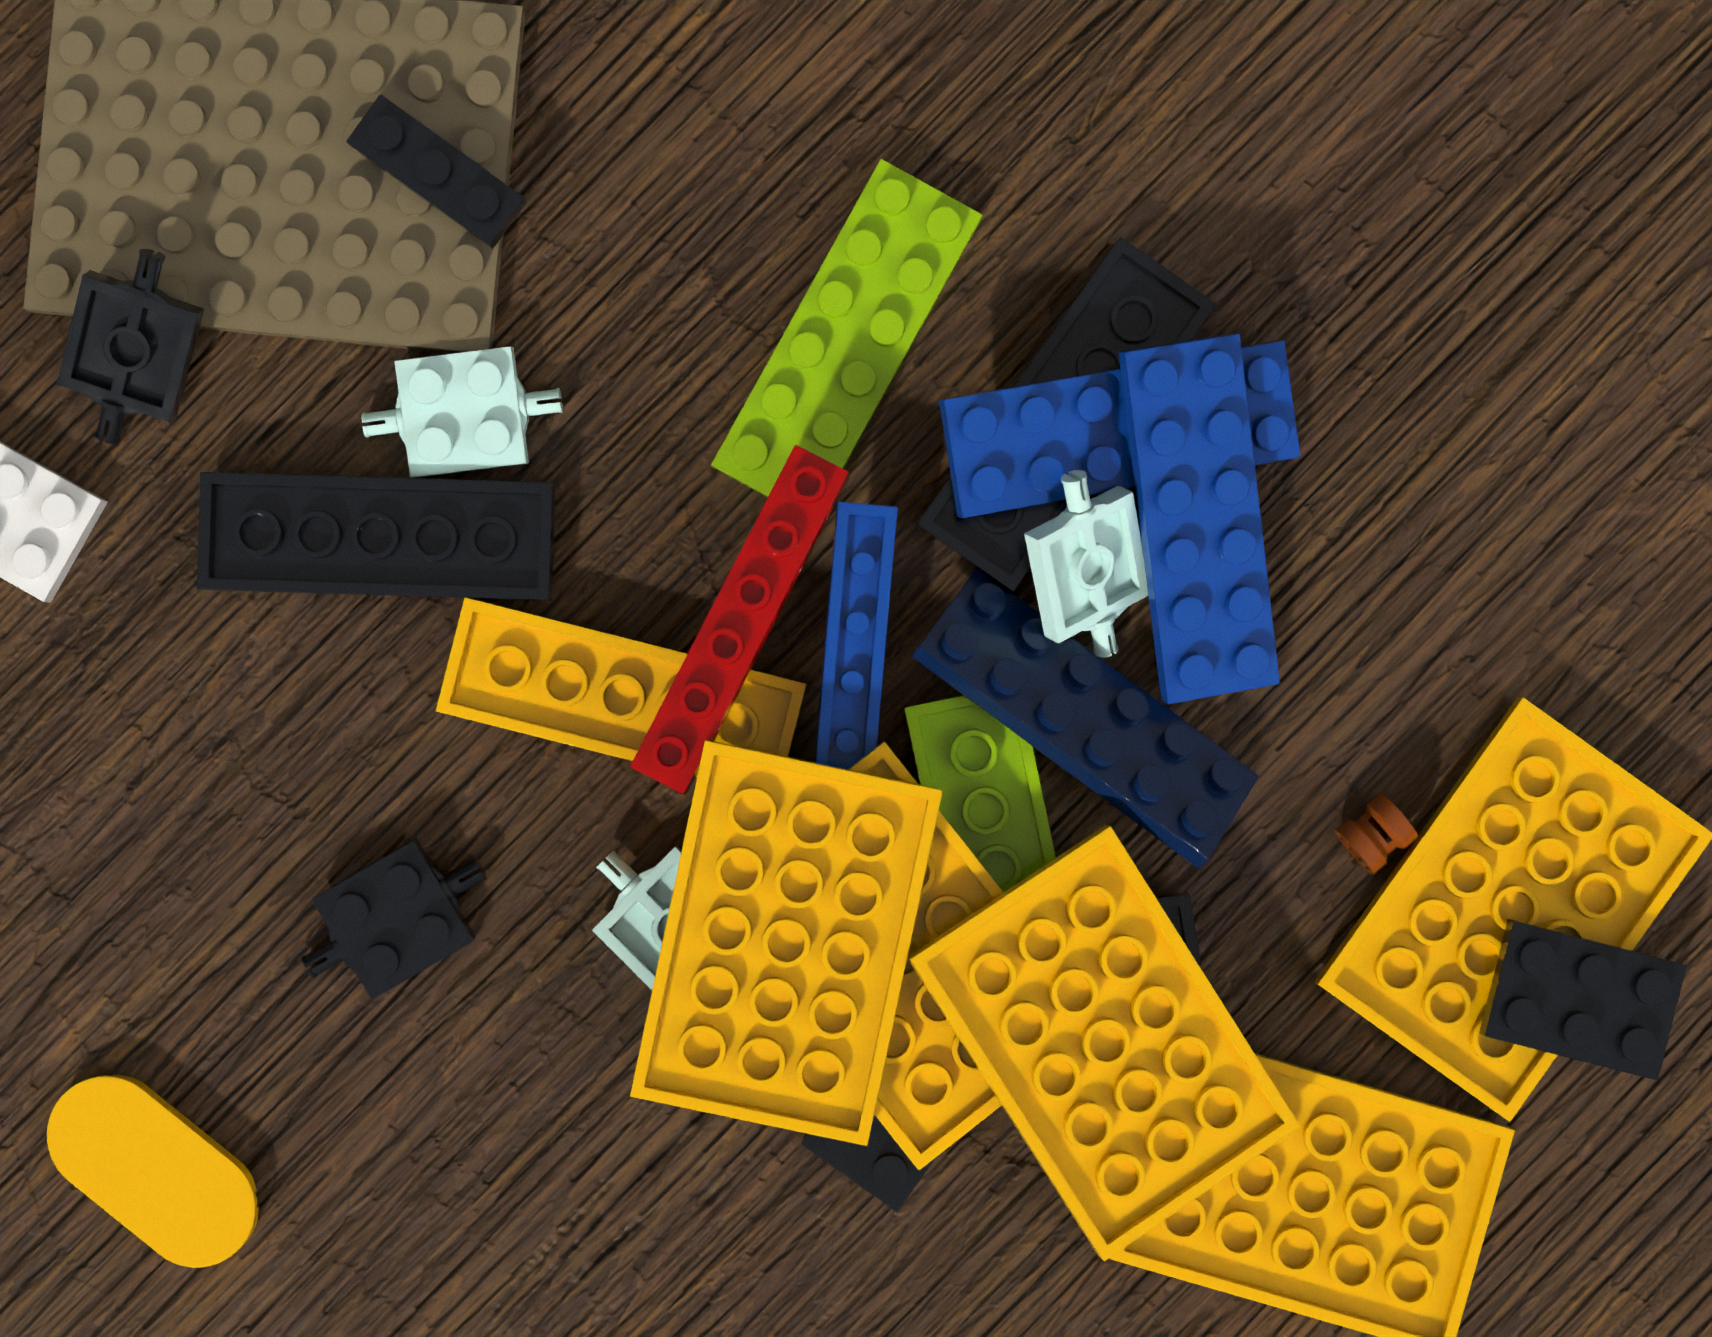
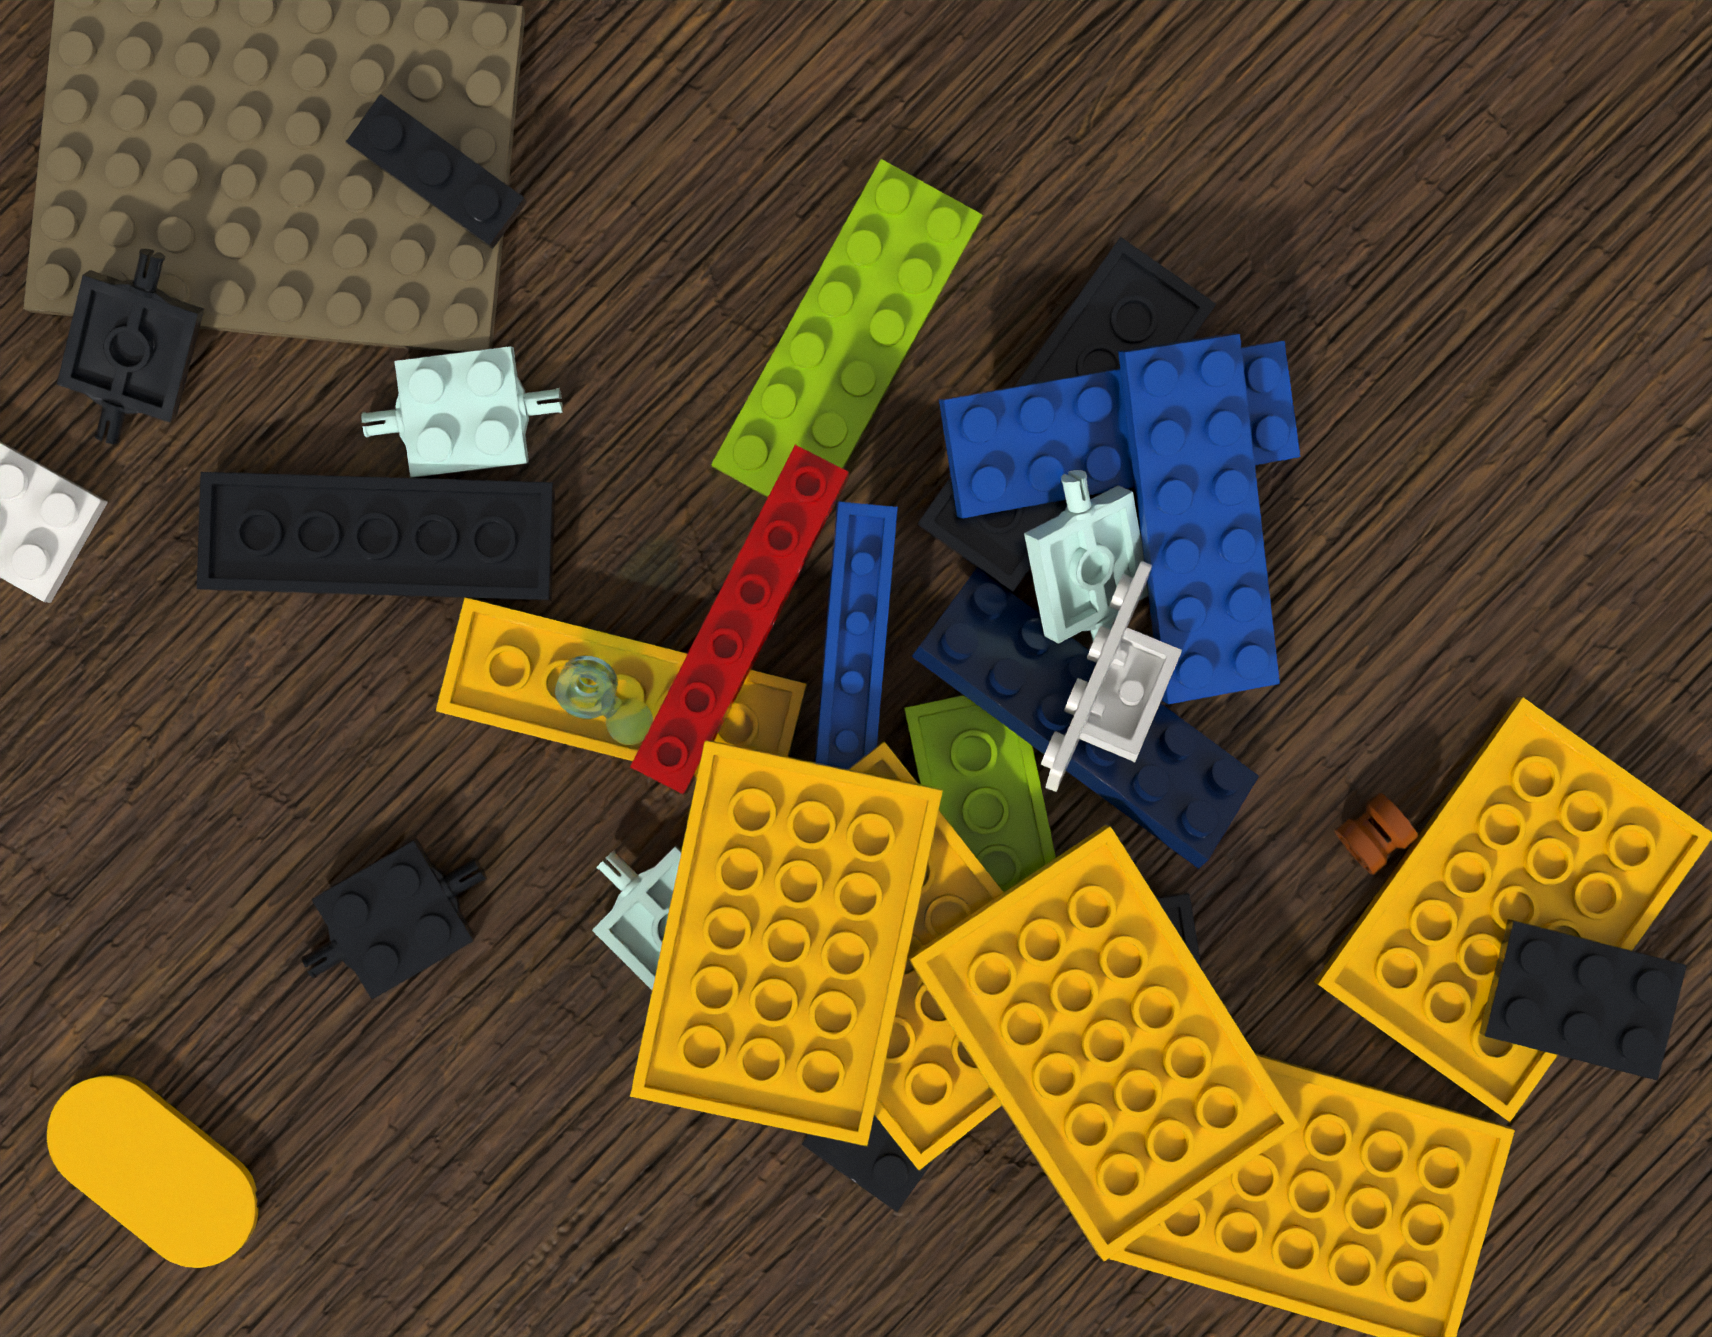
(625, 718): none -> clear light blue plate
(1123, 689): none -> white bracket

